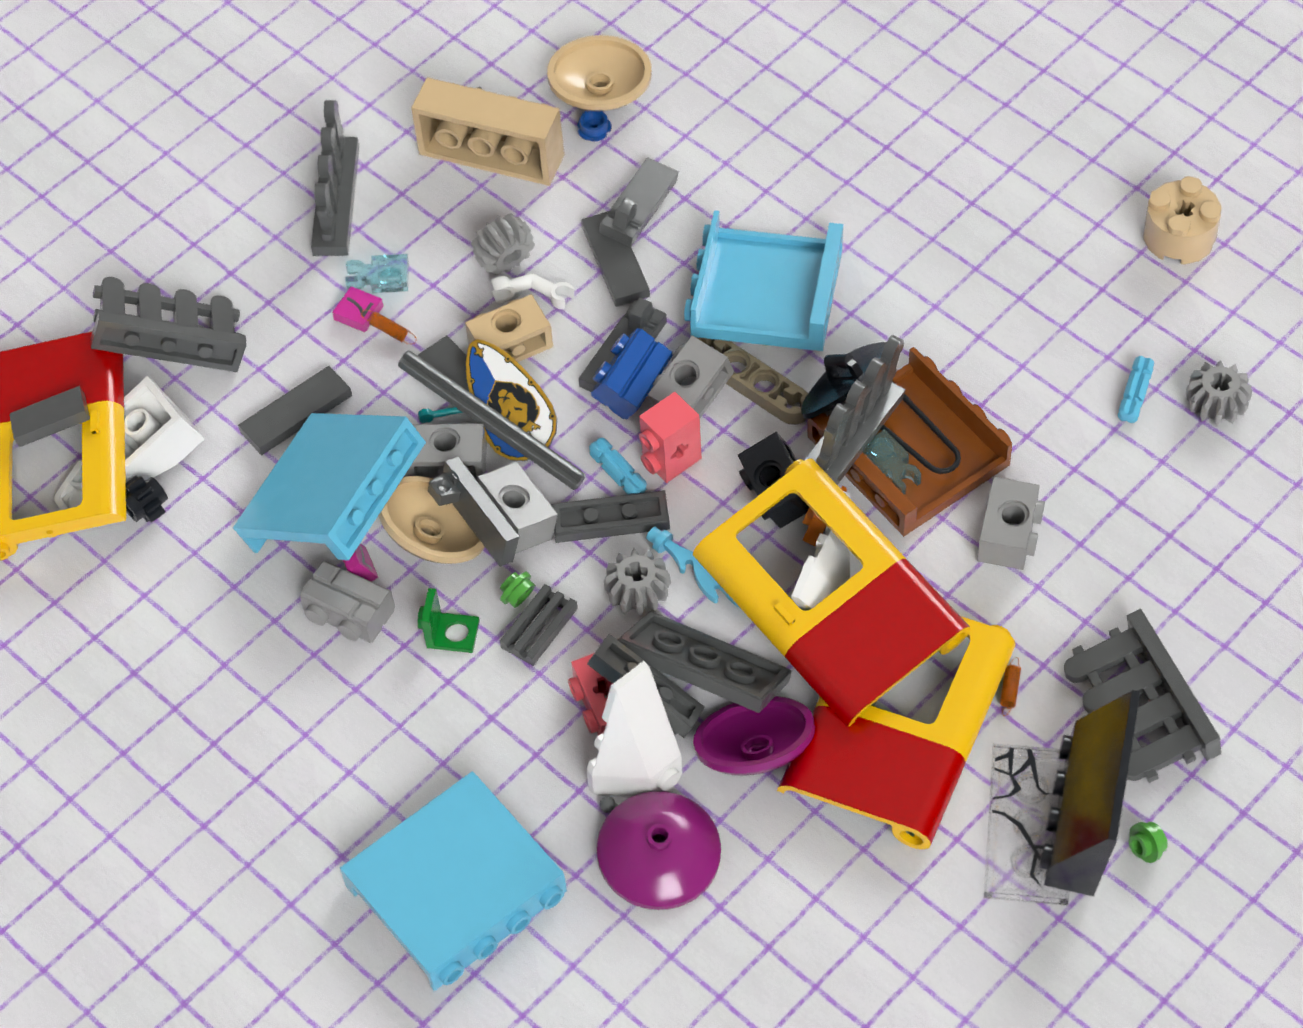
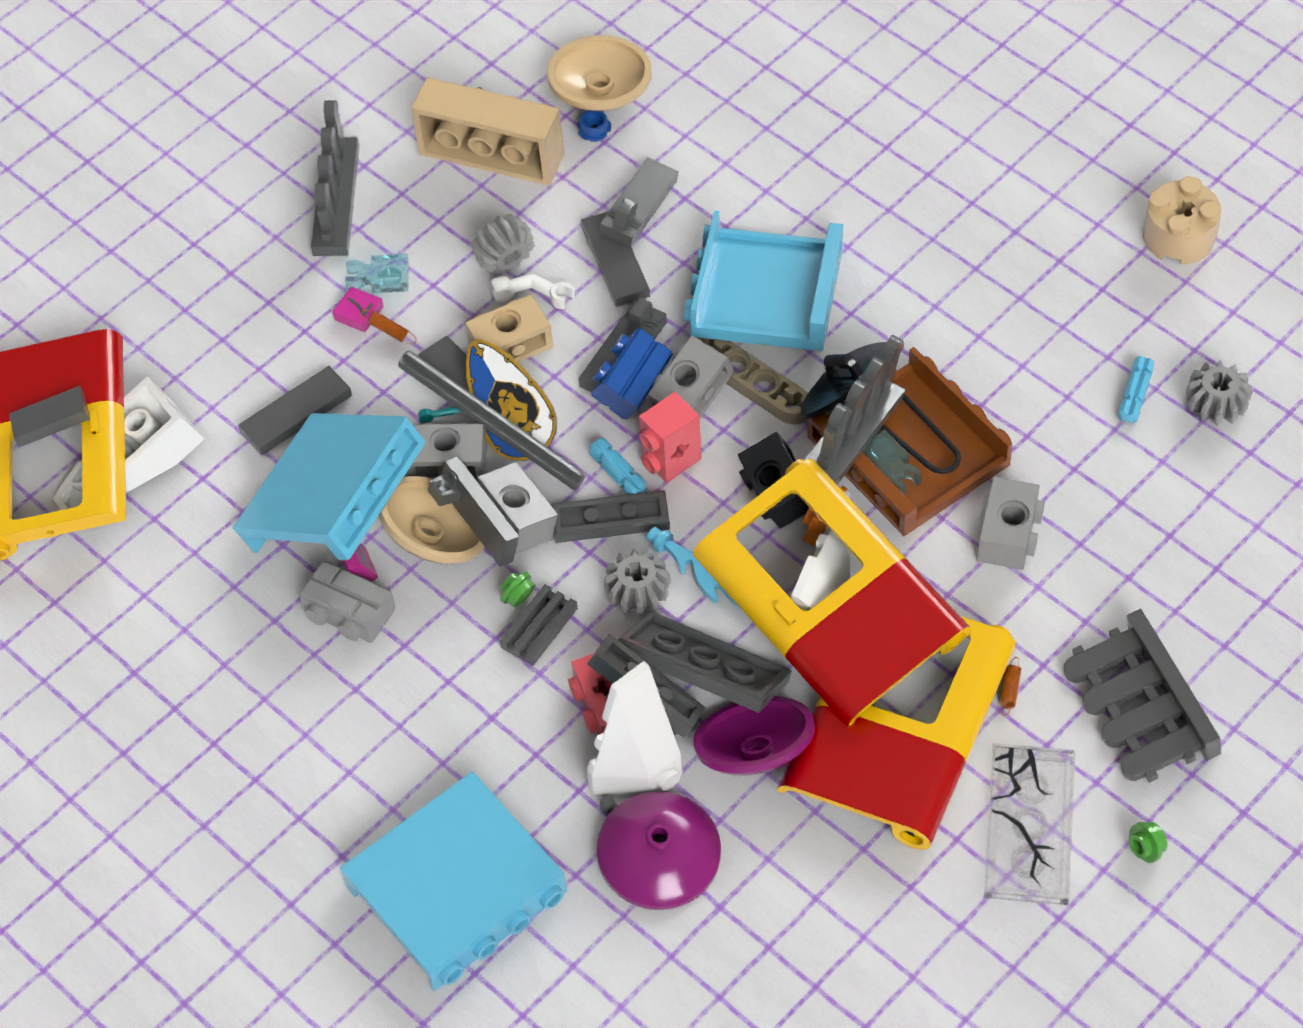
(145, 499): black gear -> none
(167, 340): dark grey fence -> none
(436, 624): green bracket -> none
(1089, 796): slope -> none

